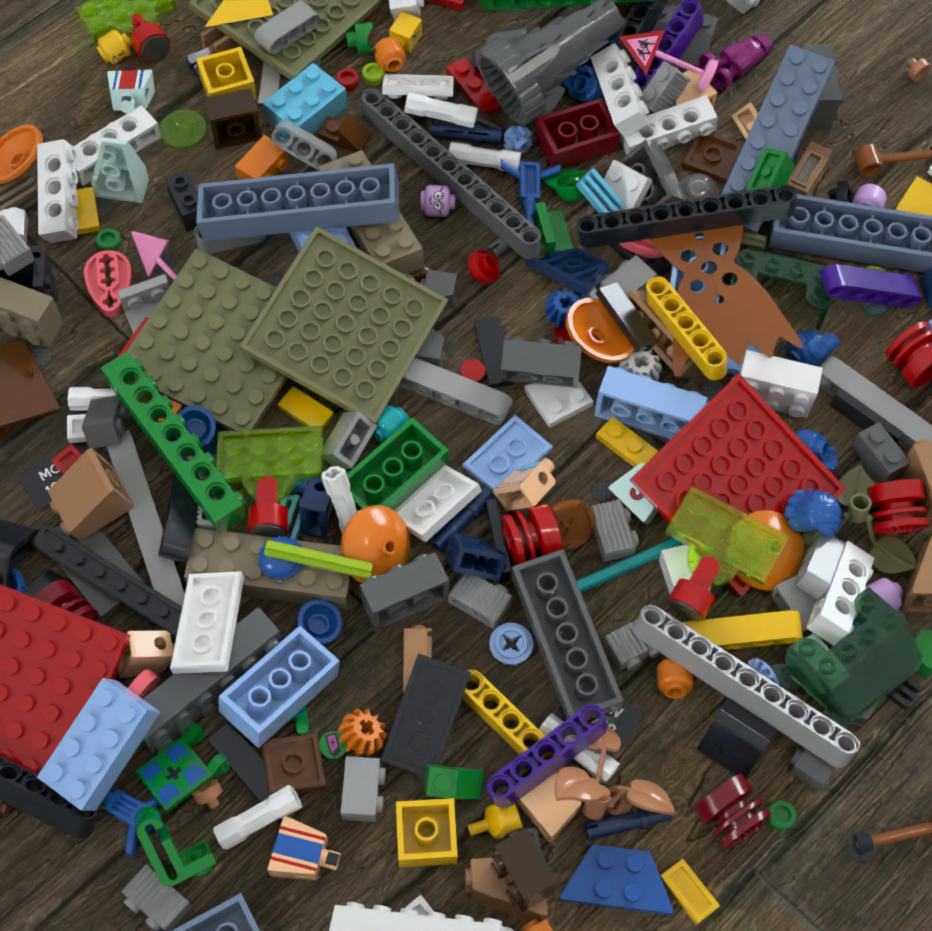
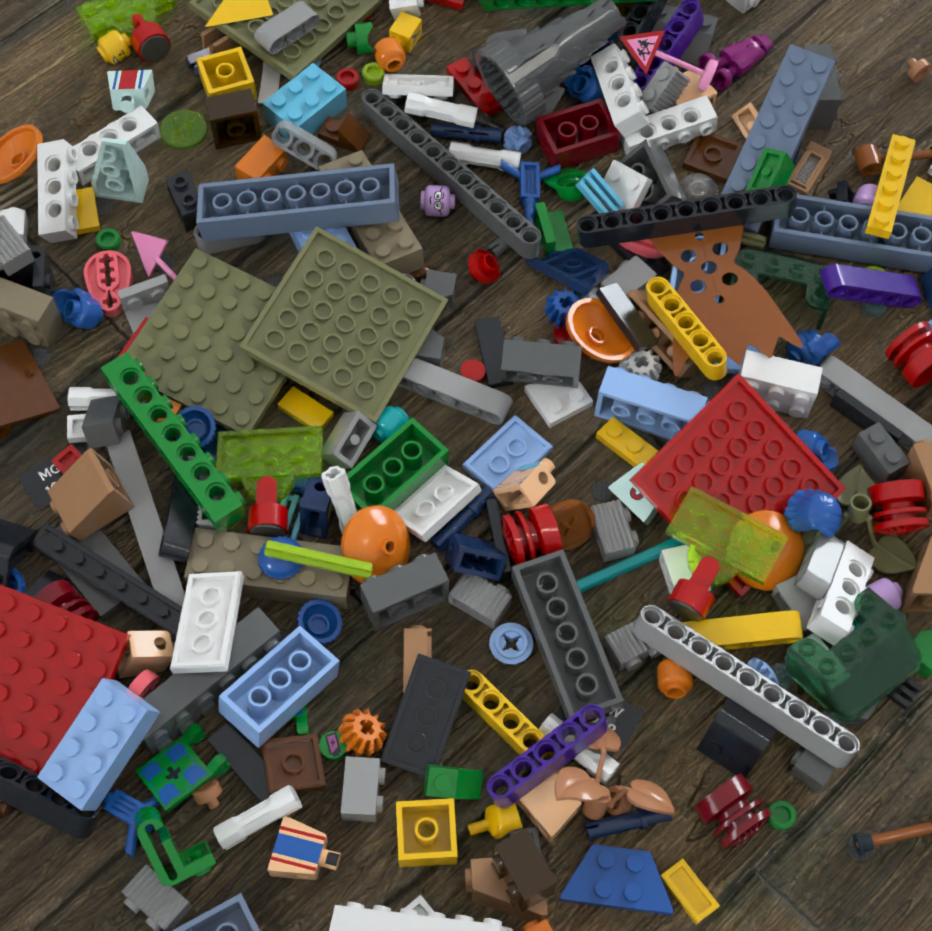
(78, 308): none -> blue head
(890, 186): none -> yellow plate

